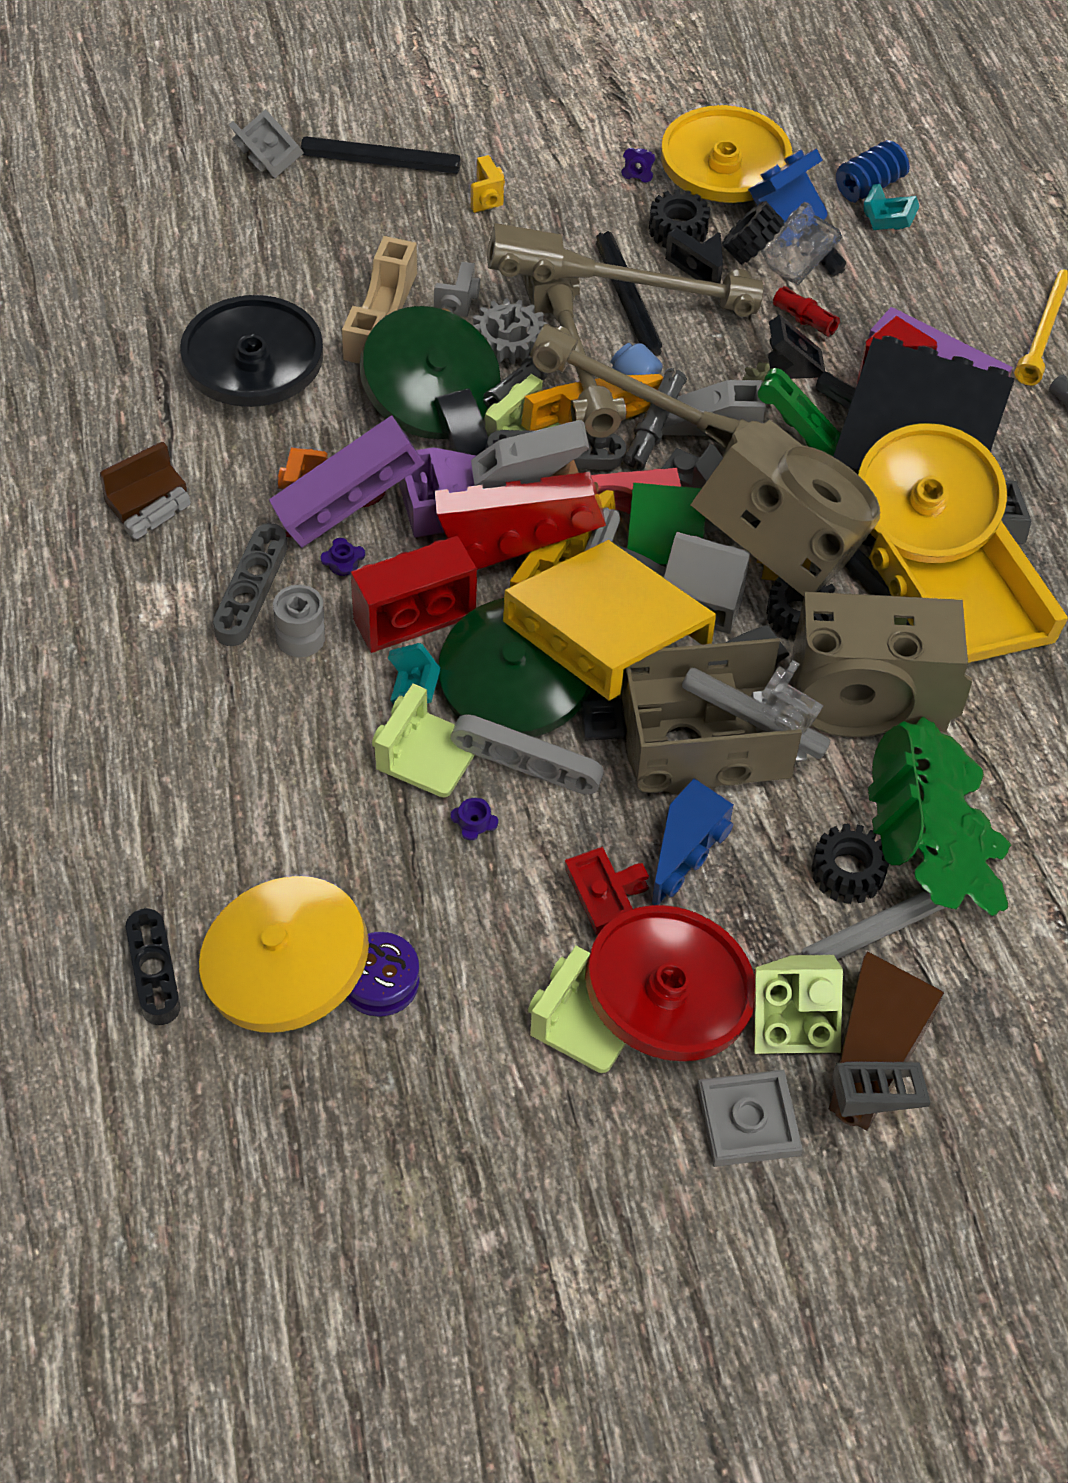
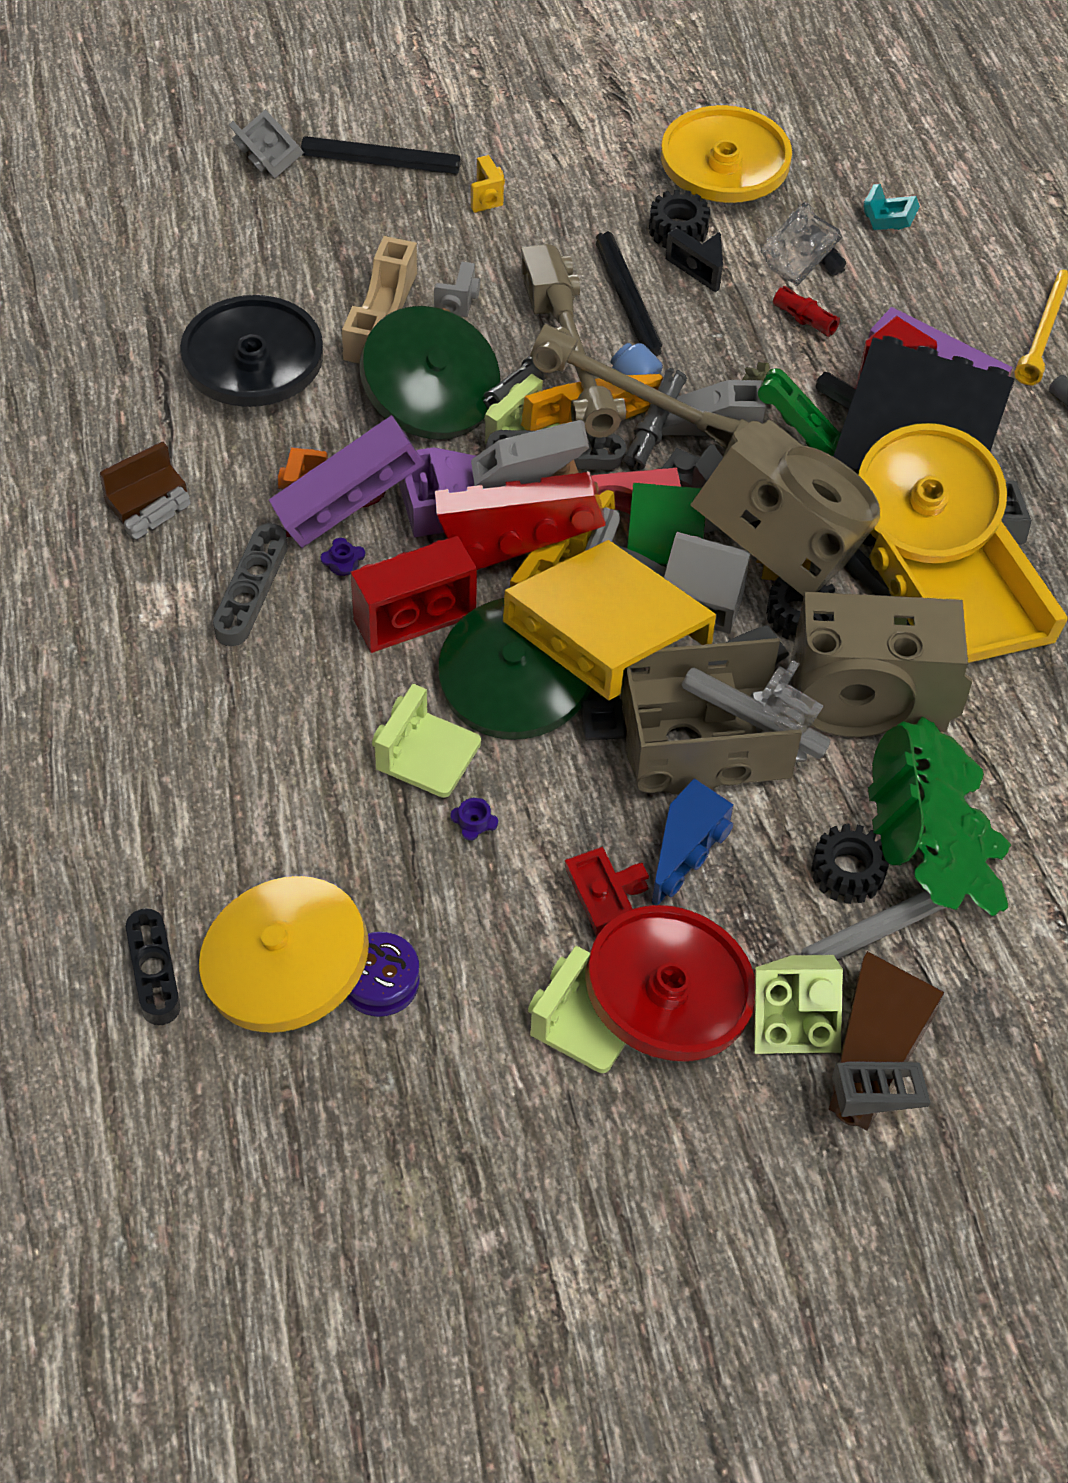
(299, 620): light grey wheel -> none
(414, 667): teal bracket -> none
(462, 422): black slope -> none
(509, 328): light grey gear -> none
(527, 754): light grey beam -> none
(542, 255): dark tan bar -> none
(640, 156): dark purple plate -> none
(749, 1118): light grey tile -> none
(753, 232): black tyre -> none
(790, 186): blue bracket -> none
(793, 351): black slope -> none
(878, 165): blue piece -> none

